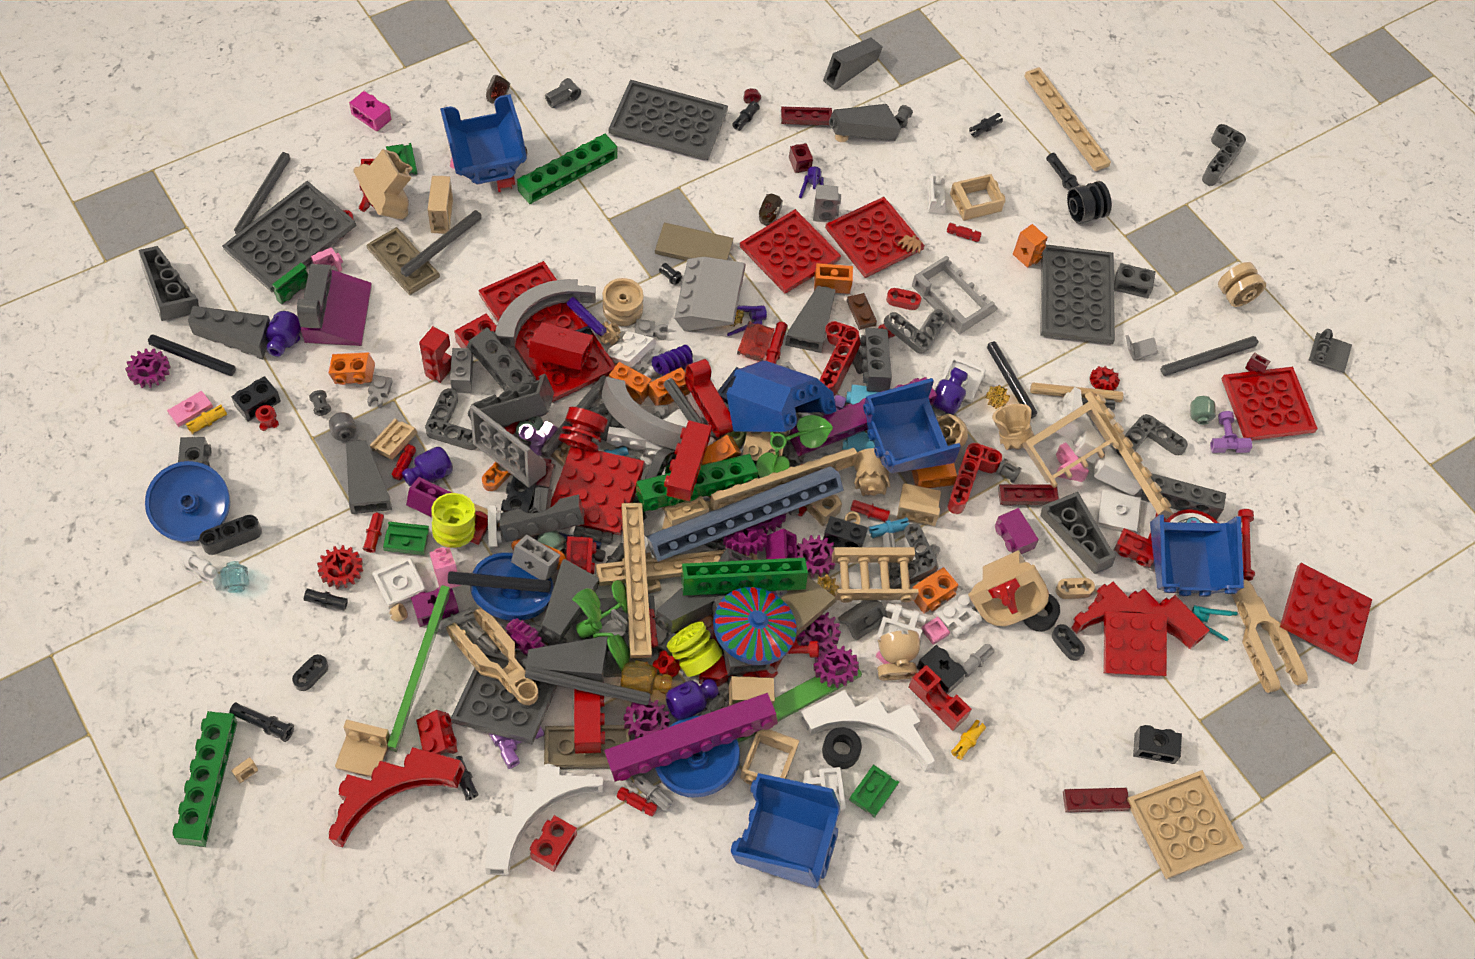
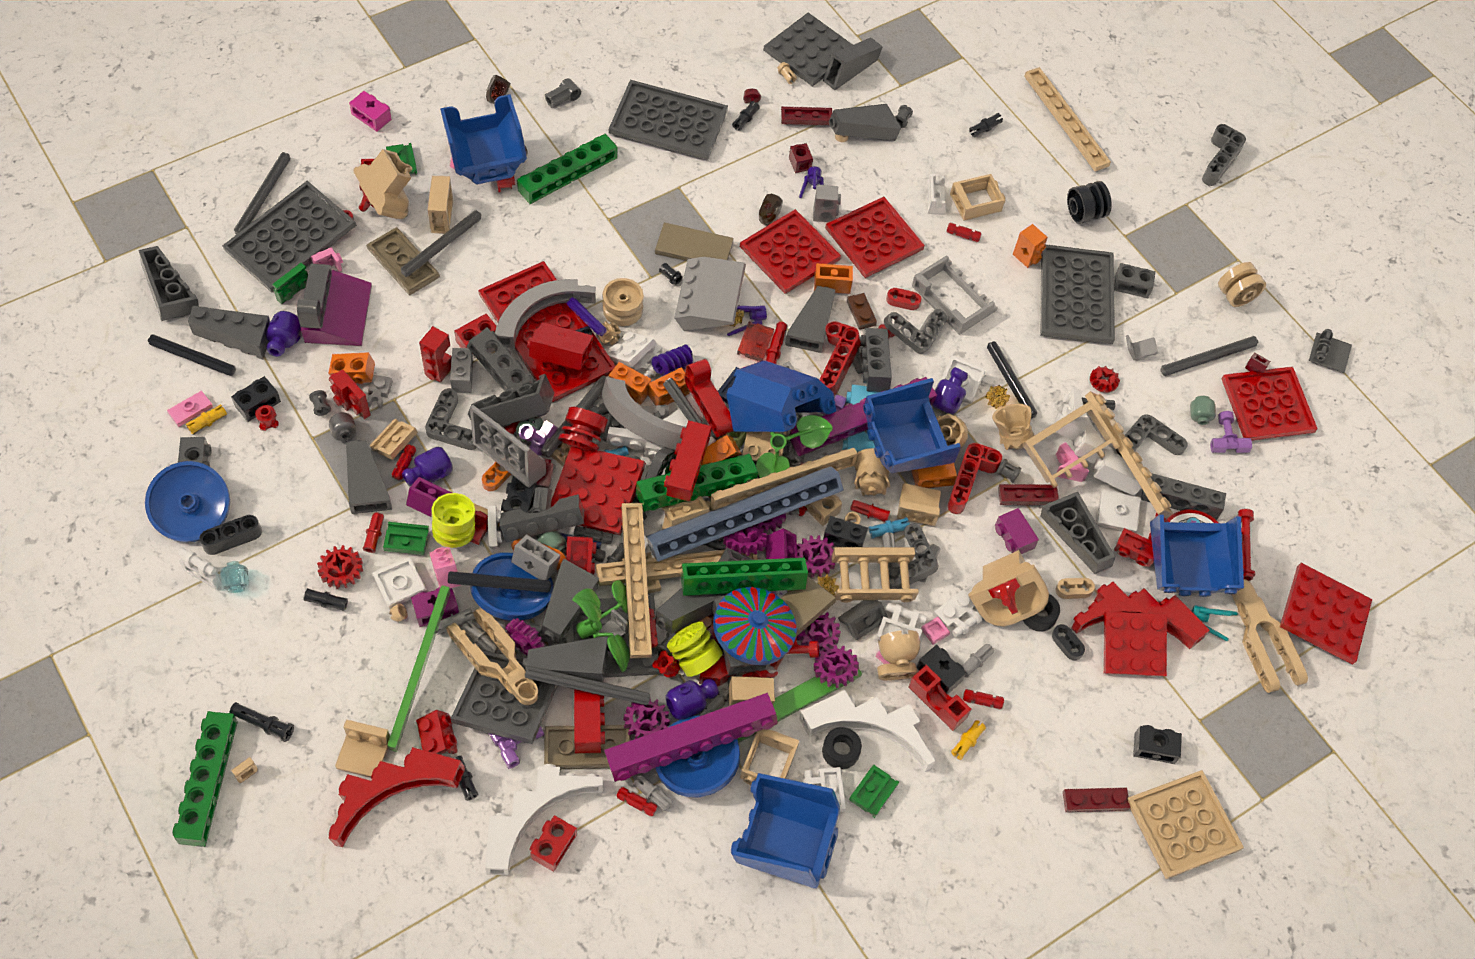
(148, 368): magenta gear -> none
(309, 672): black beam -> none
(349, 394): none -> red plate
(644, 678): clear yellow piece -> none
(649, 329): light grey plate -> none
(784, 69): none -> tan pin
(806, 48): none -> dark grey plate
(910, 243): medium nougat piece -> none
(931, 587): orange brick -> none
(983, 699): none -> red axle
(1061, 390): tan axle -> none
(1068, 179): black pin -> none

